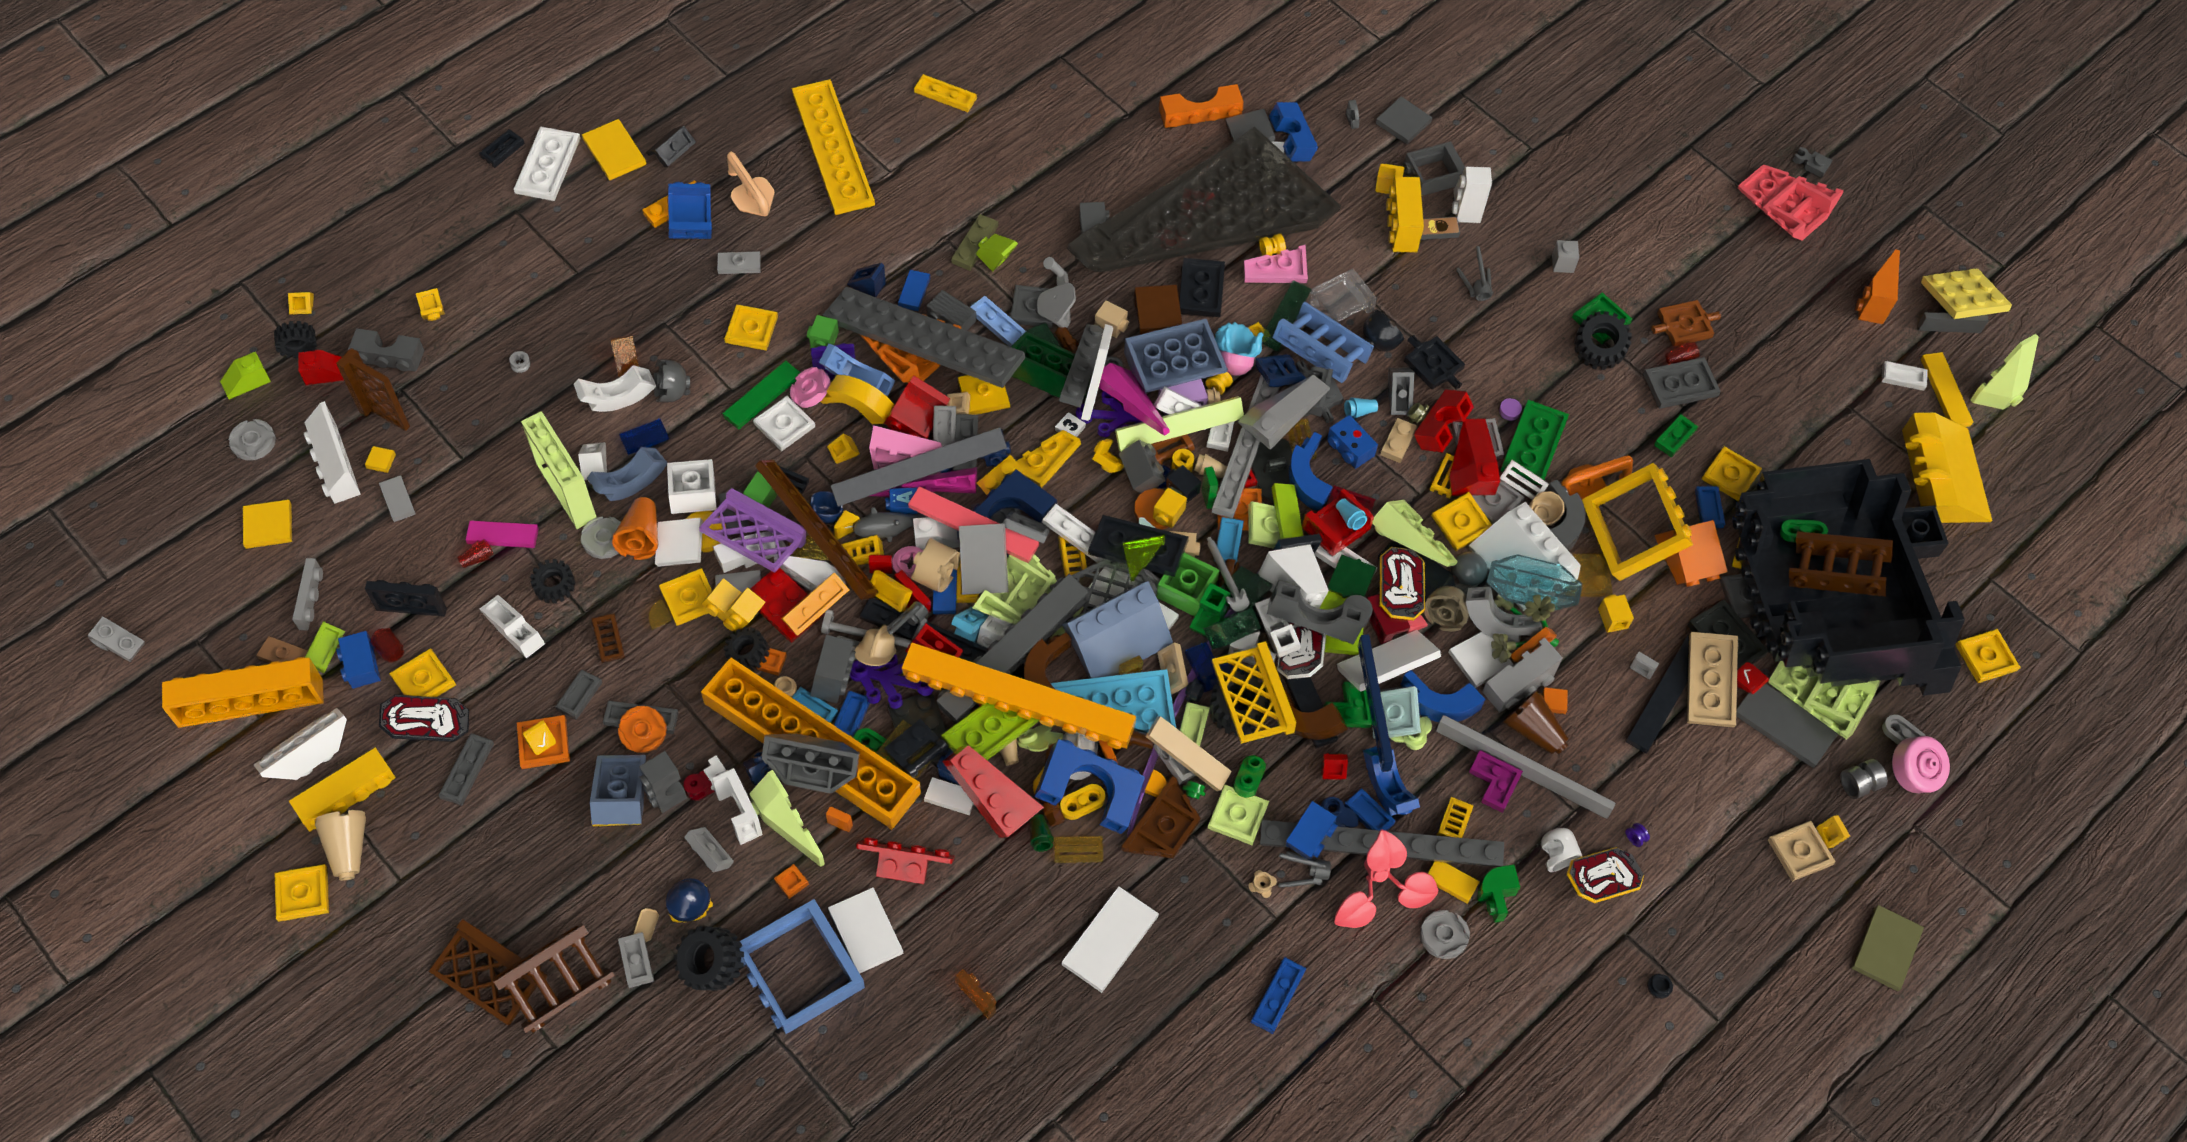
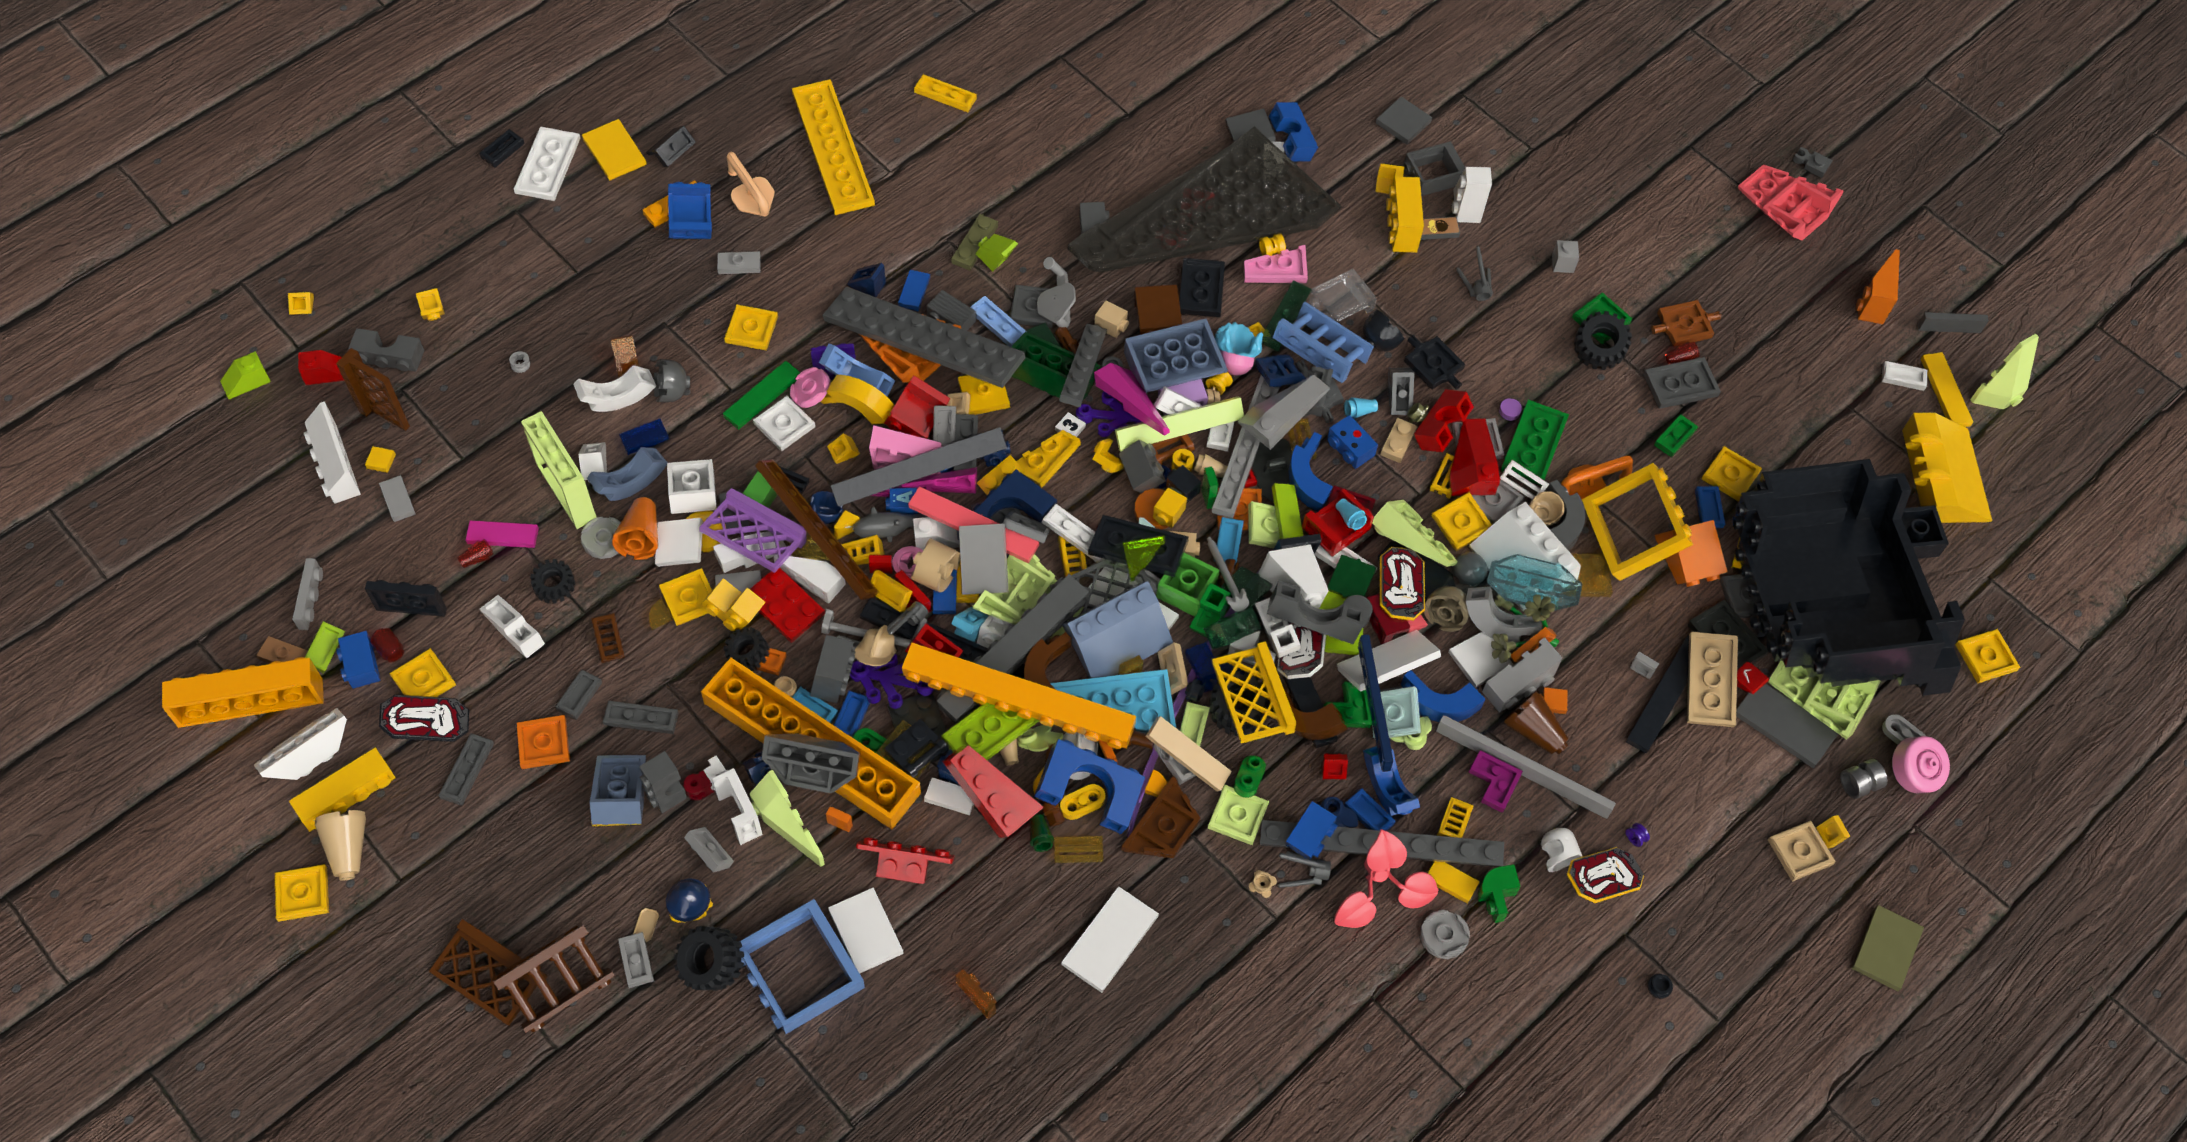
(116, 639): light grey plate -> none
(252, 439): light grey tile -> none
(267, 524): yellow tile -> none
(294, 338): black tyre -> none
(539, 738): yellow slope -> none
(642, 729): orange tile -> none
(791, 881): orange tile -> none
(815, 604): light orange plate -> none
(823, 331): bright green brick -> none
(1097, 372): white tile -> none
(1179, 111): orange arch -> none
(1194, 790): green plate -> none
(1278, 995): blue tile -> none
(1352, 114): dark grey tile -> none
(1615, 613): yellow brick -> none
(1790, 528): green plate -> none
(1843, 547): reddish brown fence -> none
(1966, 293): light yellow plate -> none

